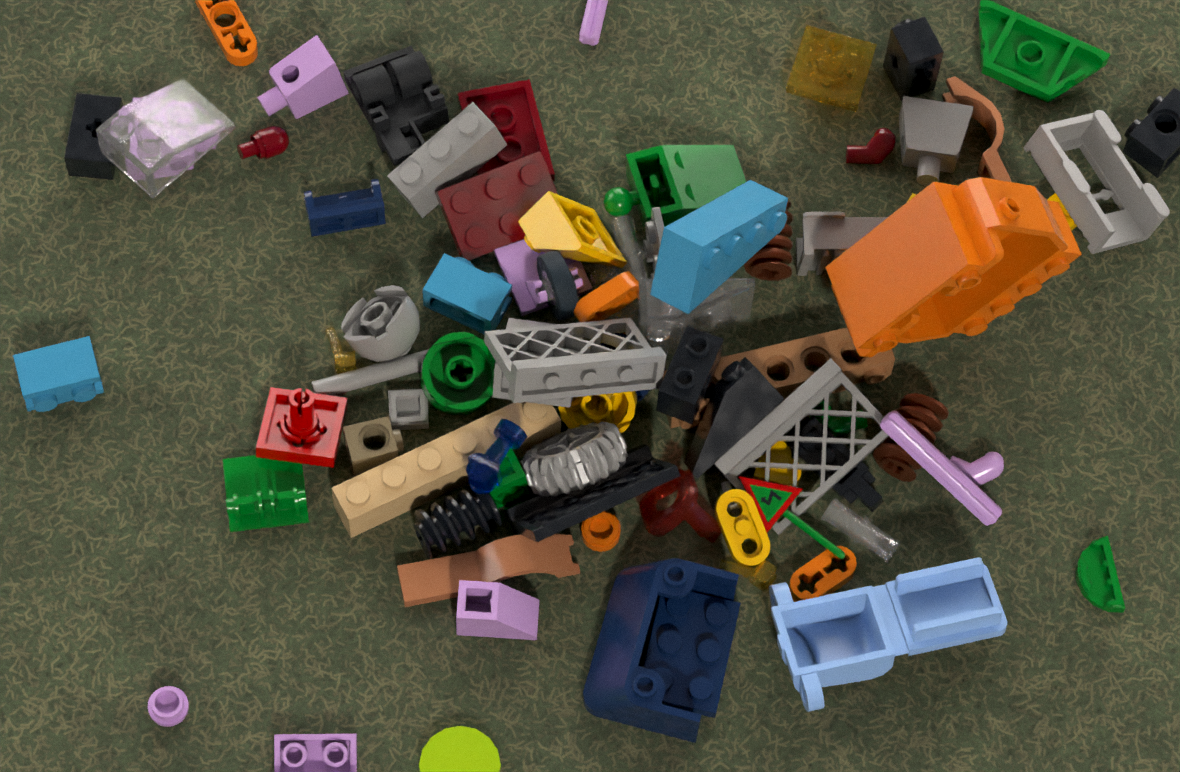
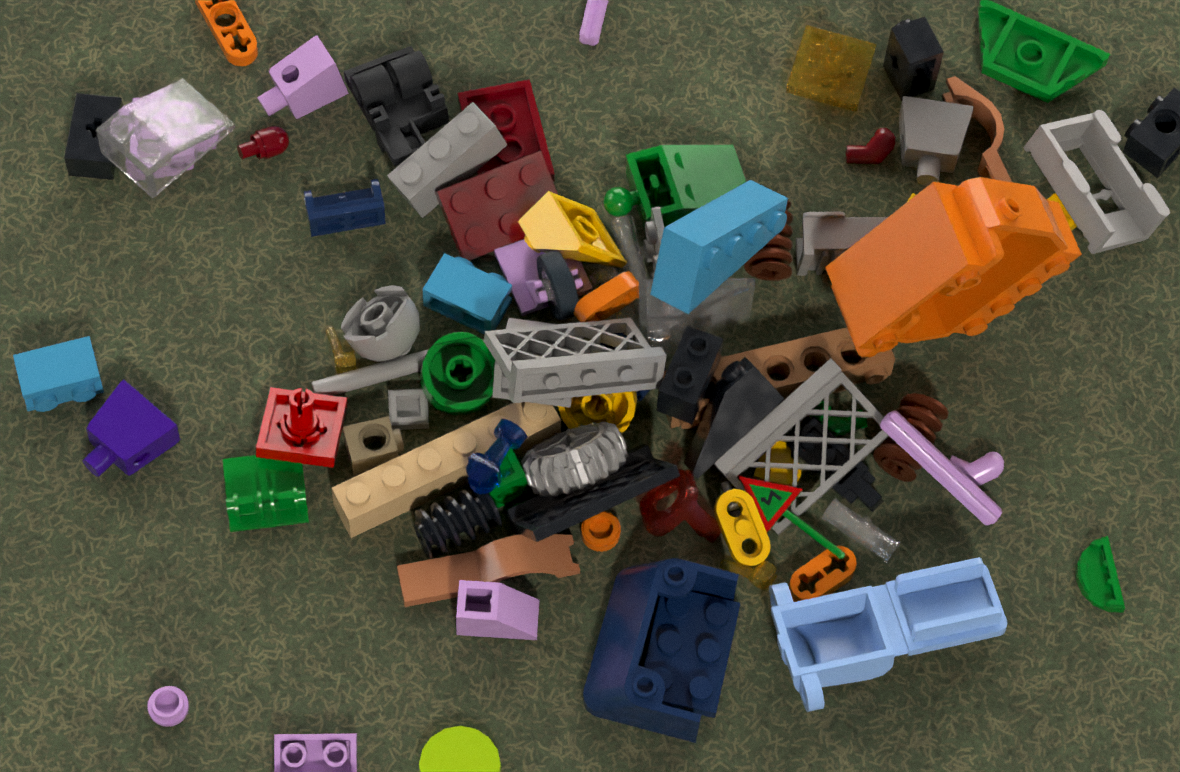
(128, 432): none -> dark purple torso

